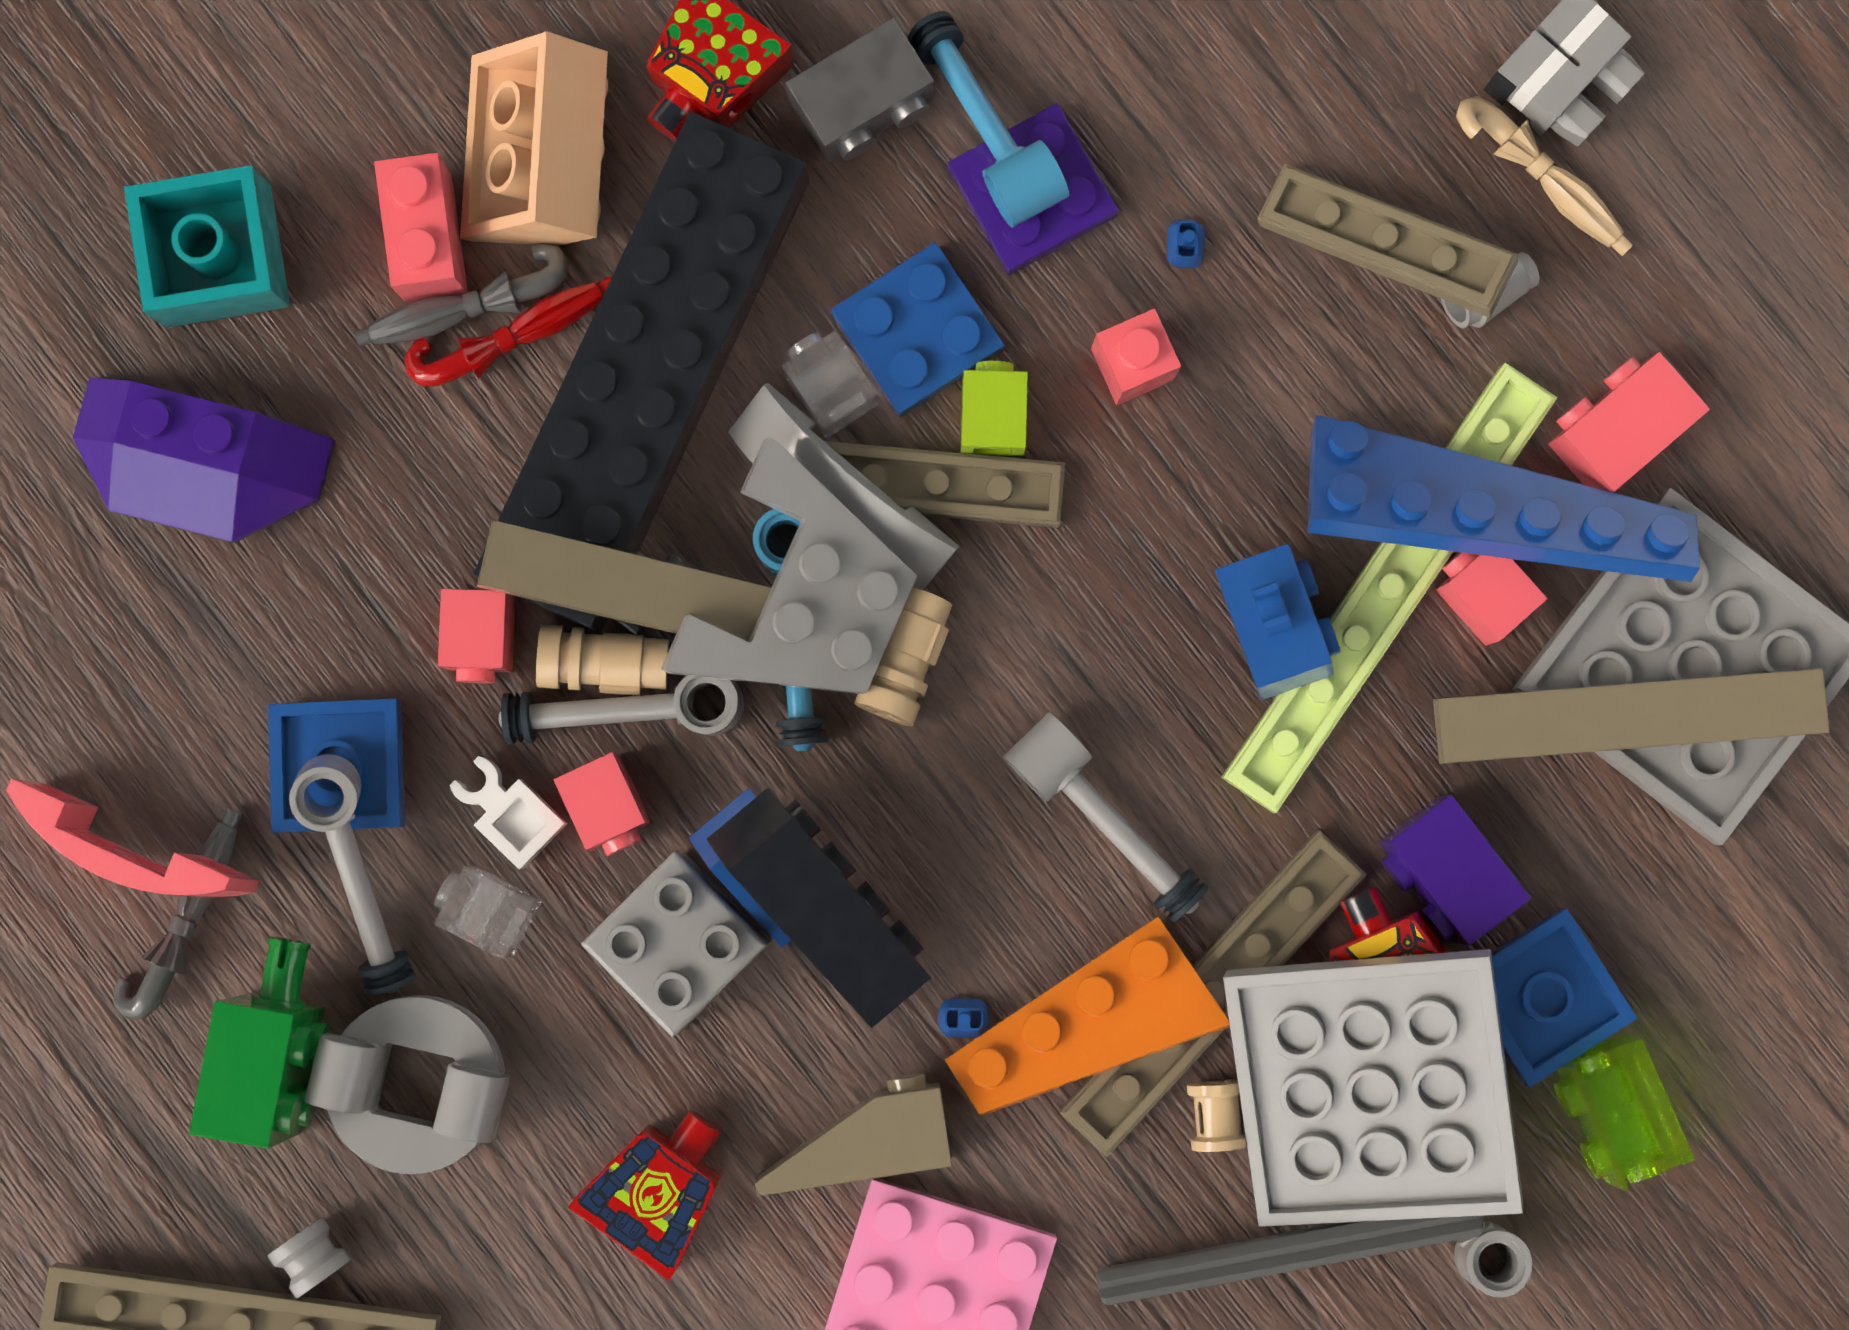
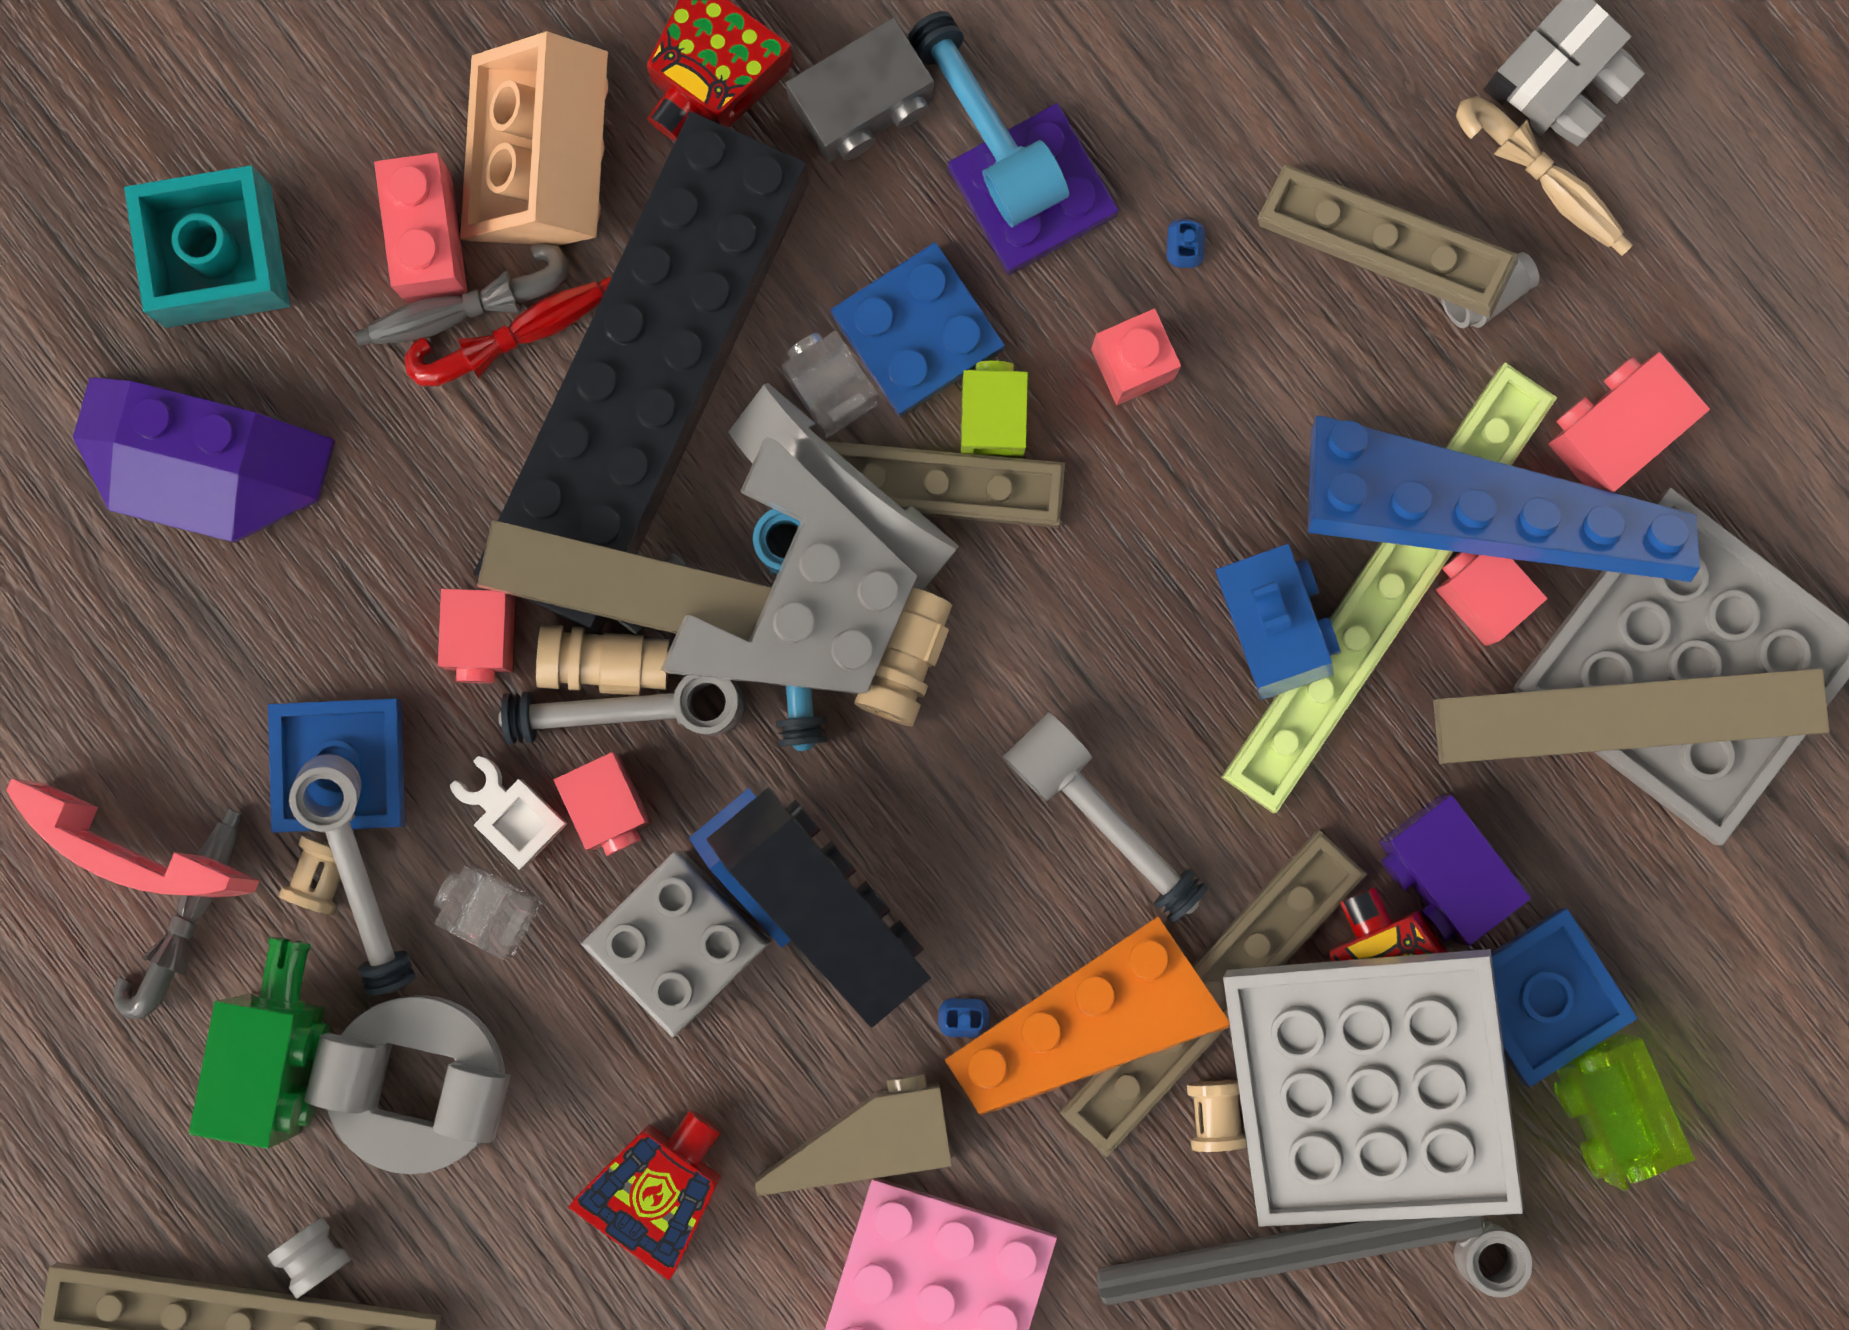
(300, 890): none -> tan bush

